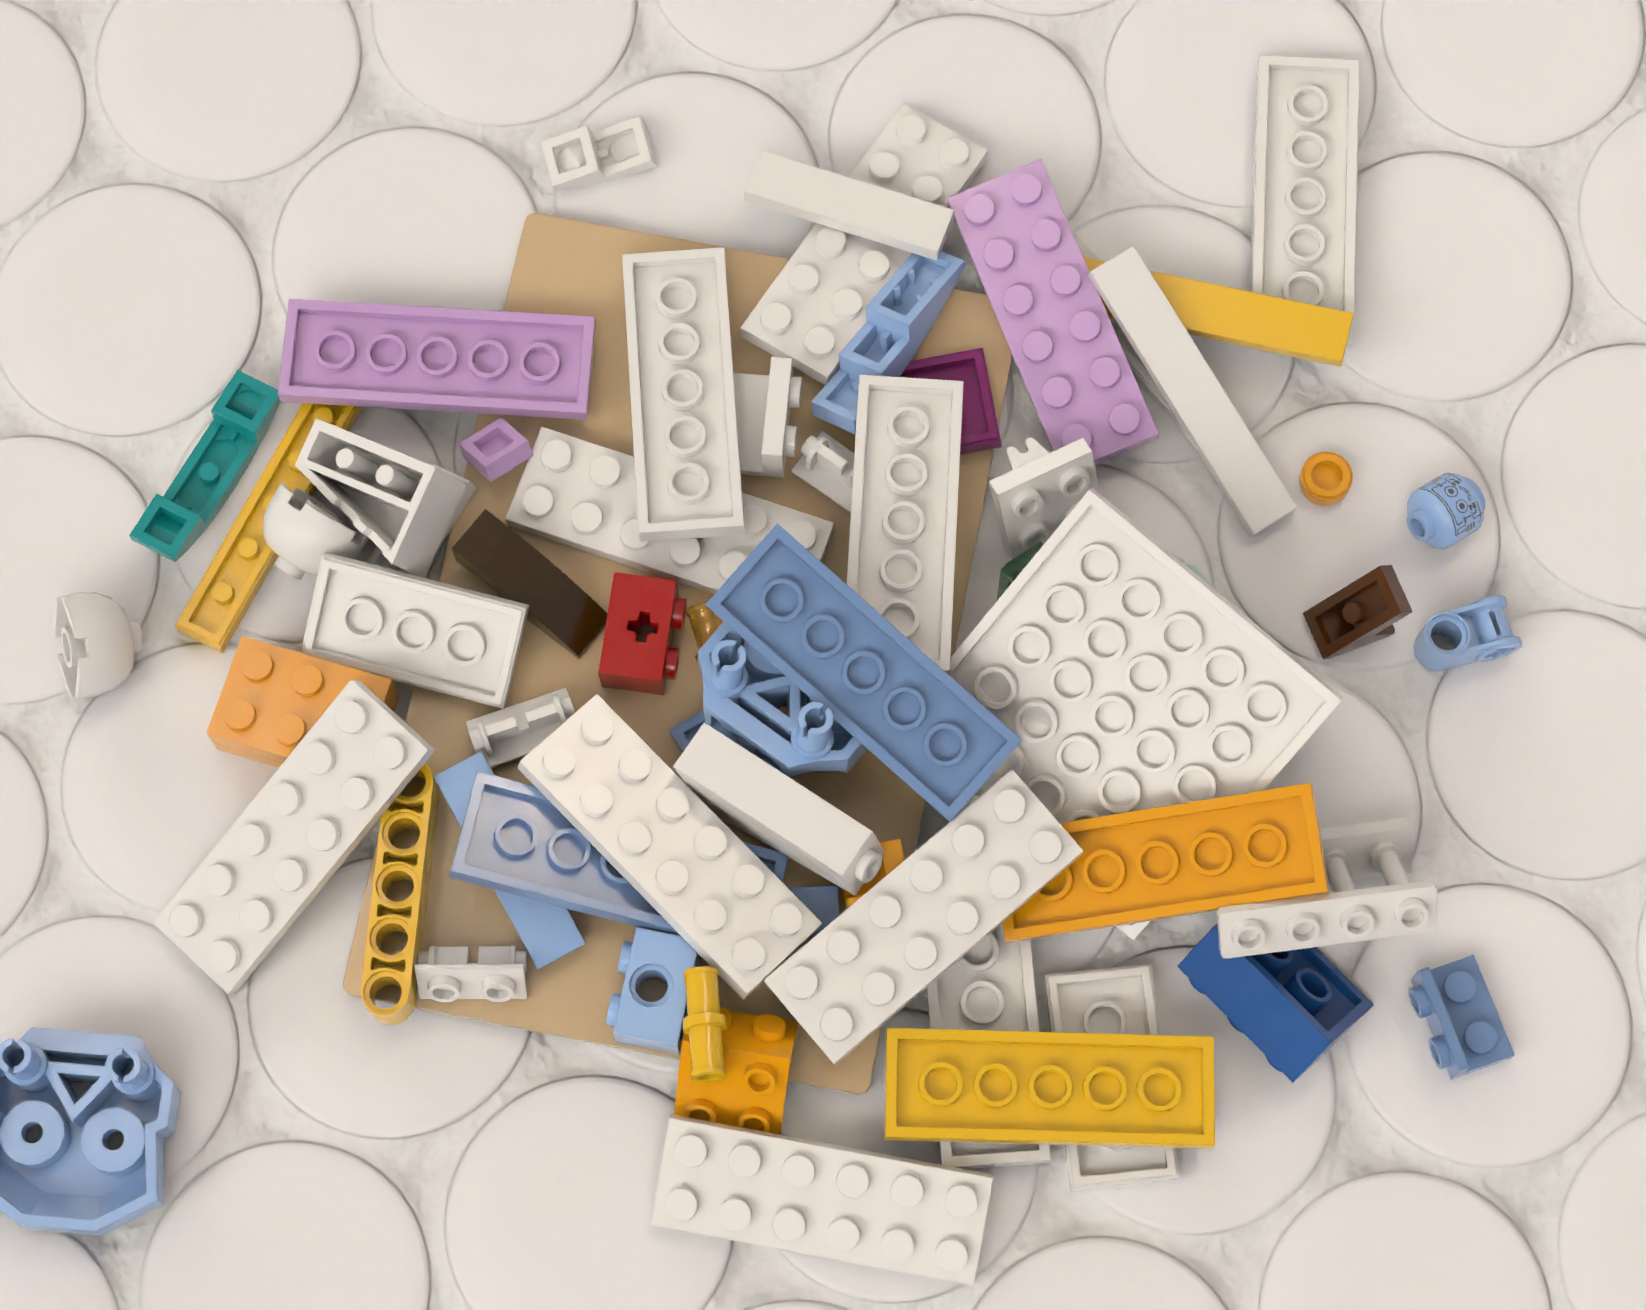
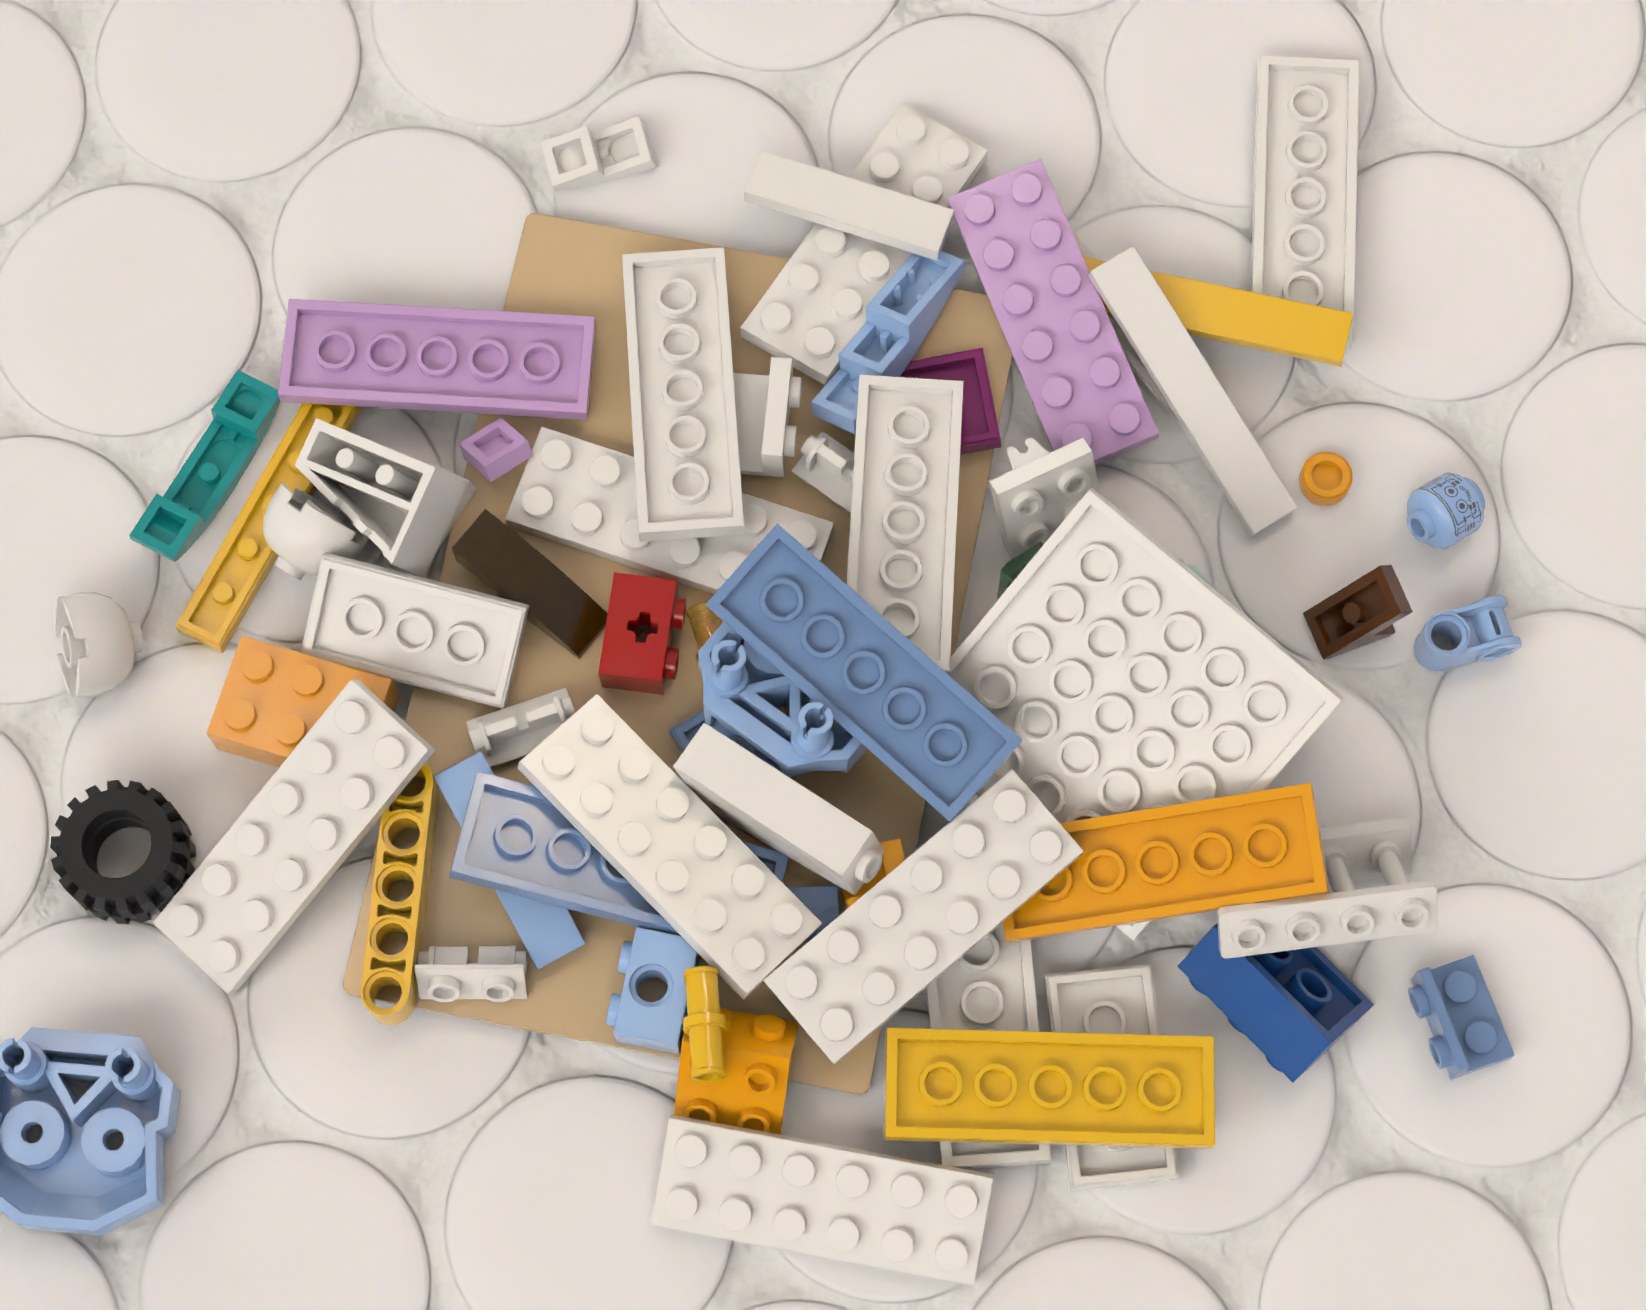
(98, 819): none -> black tyre

